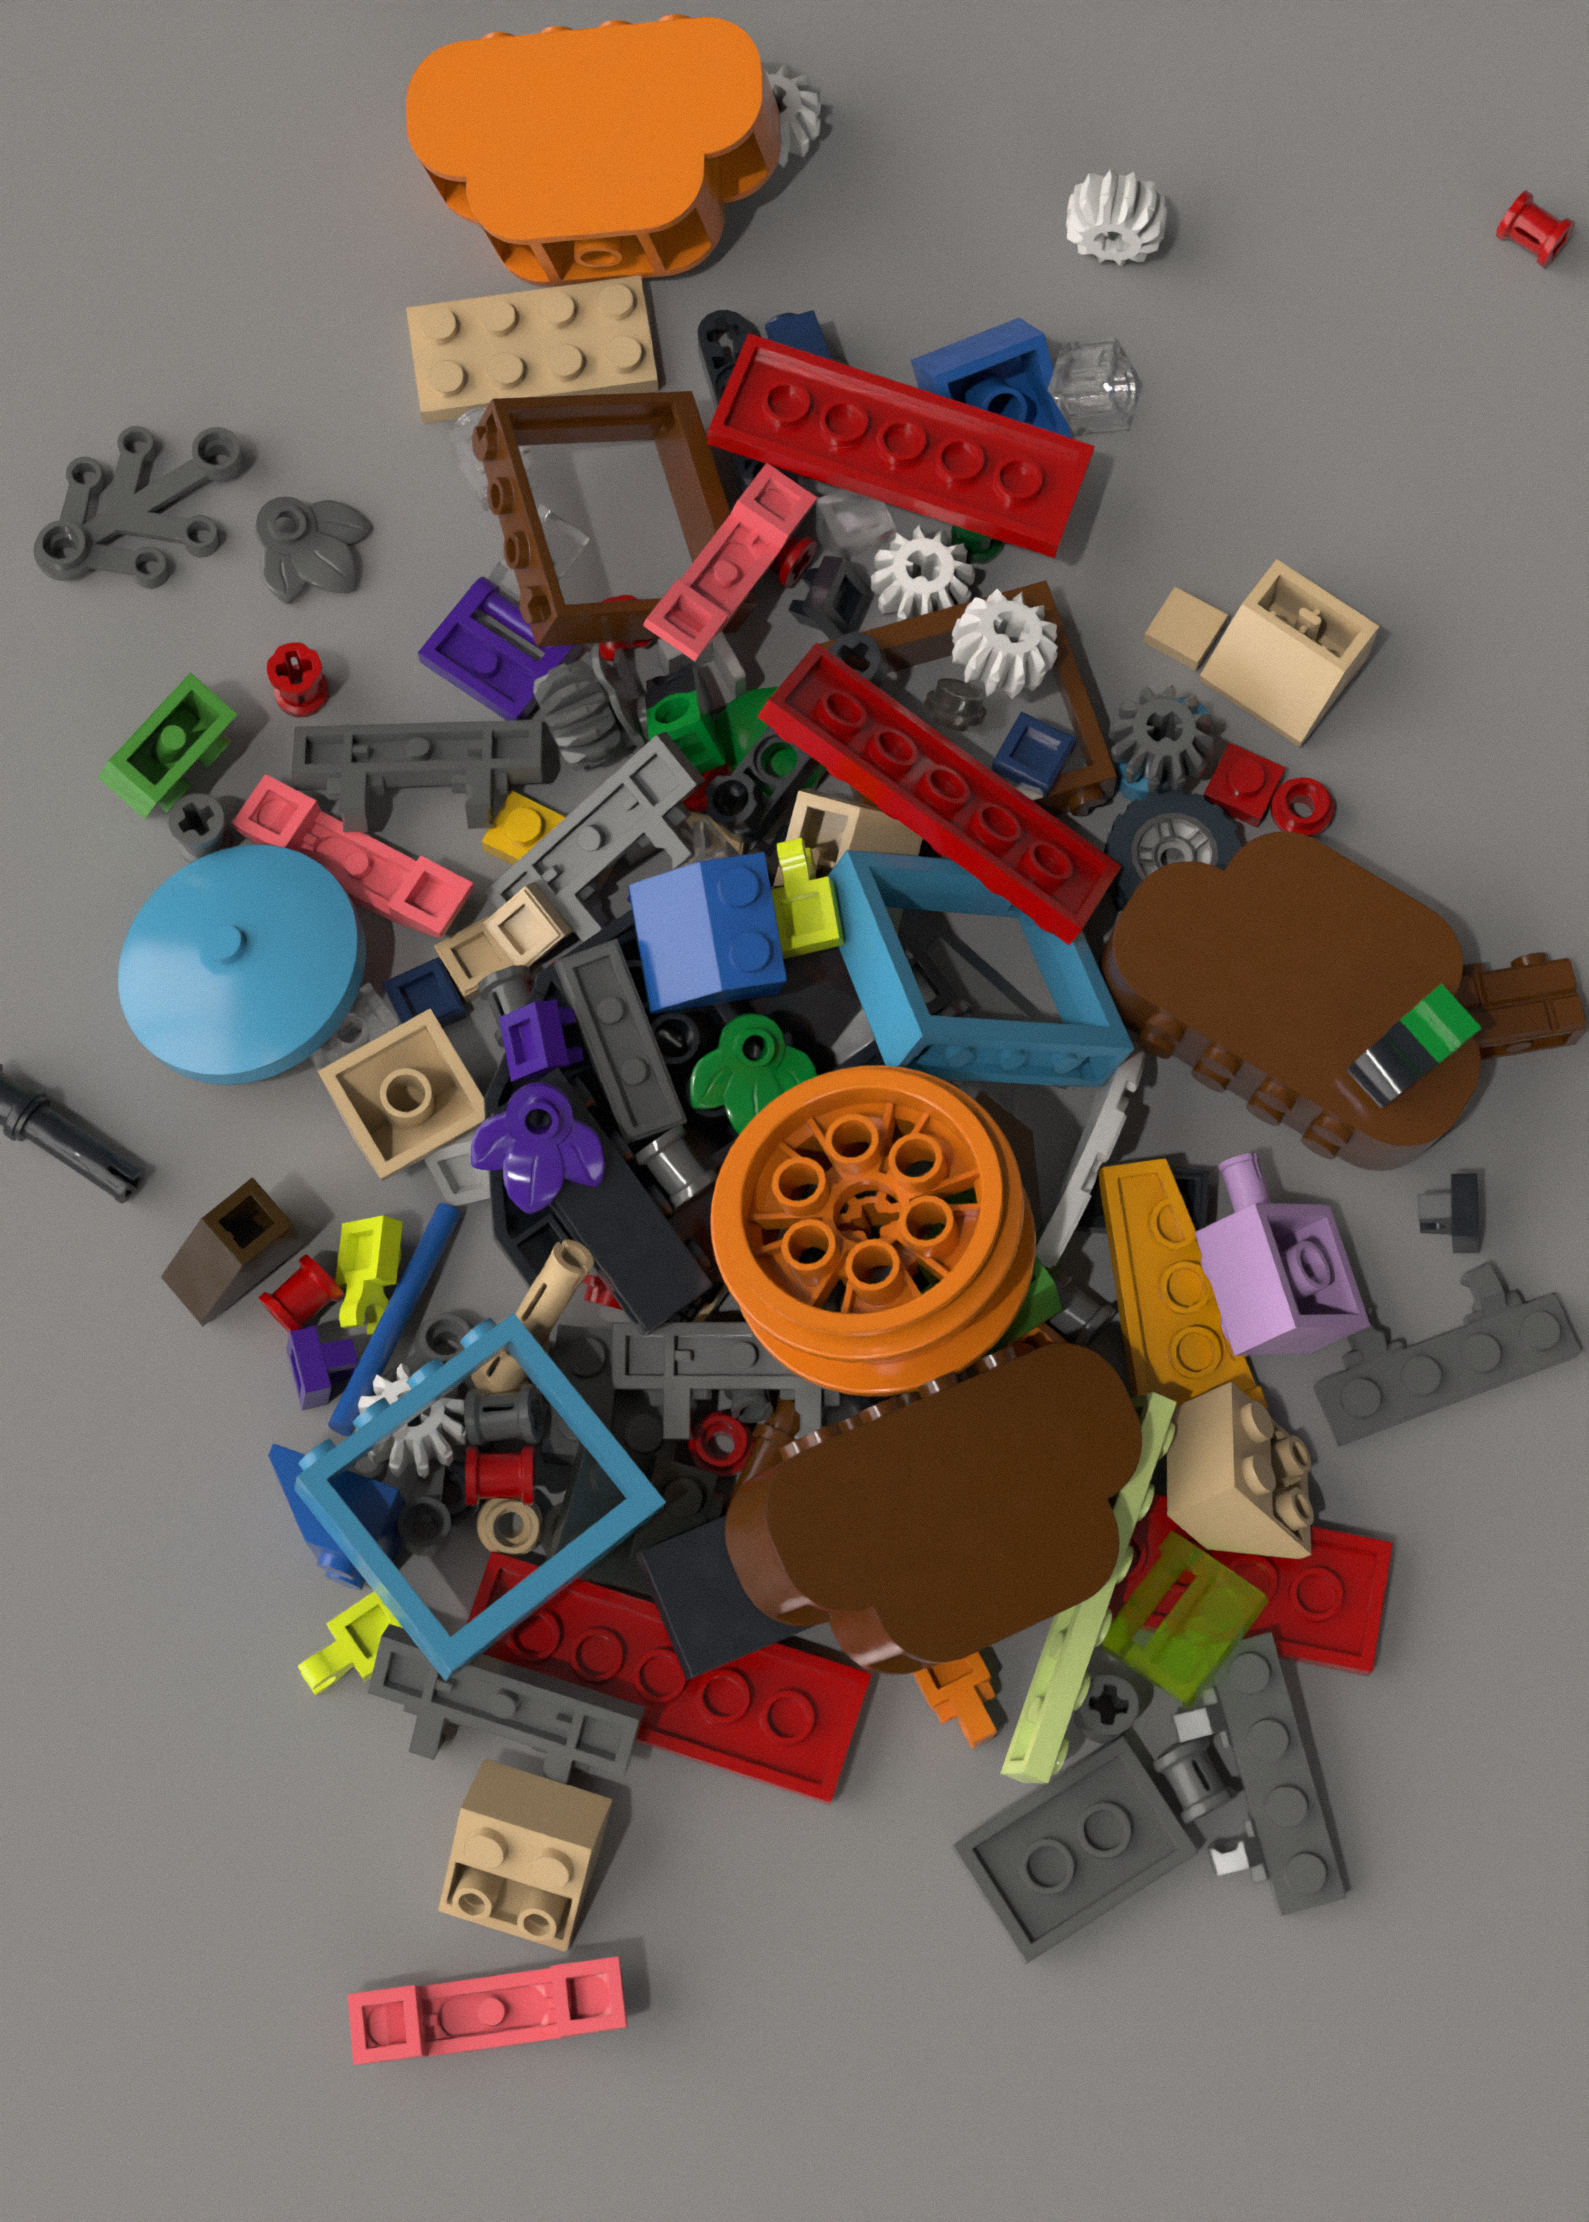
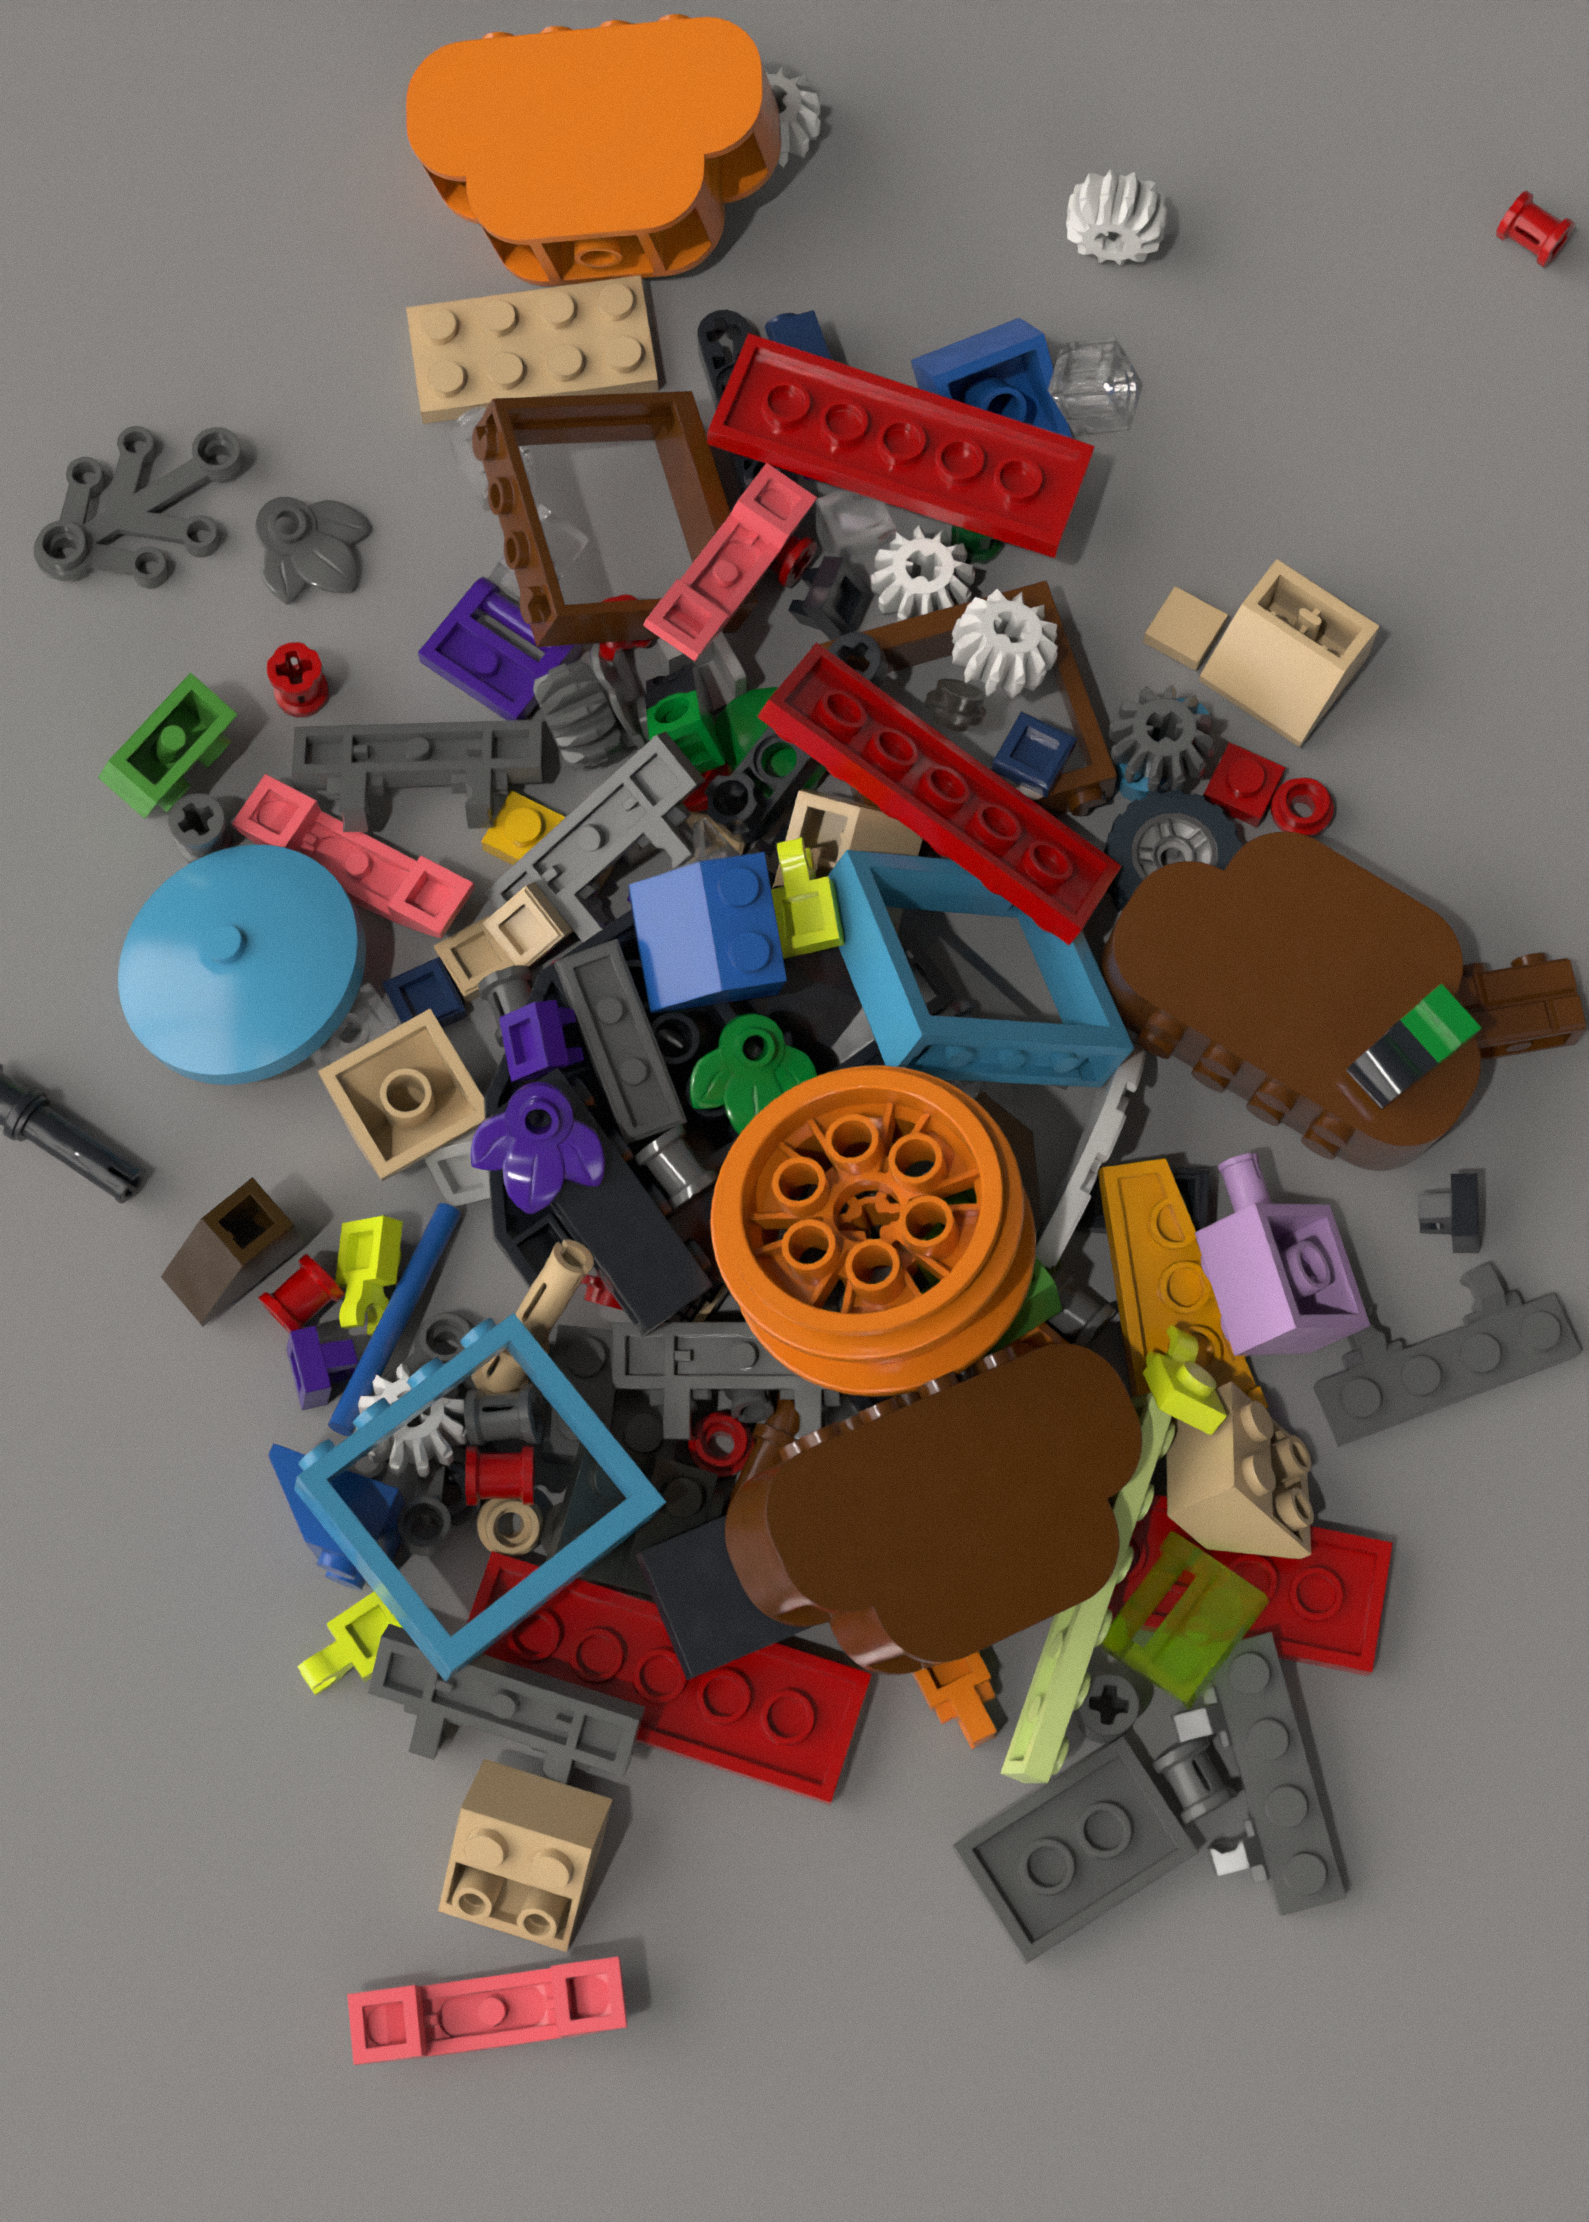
(1182, 1385): none -> neon yellow plate

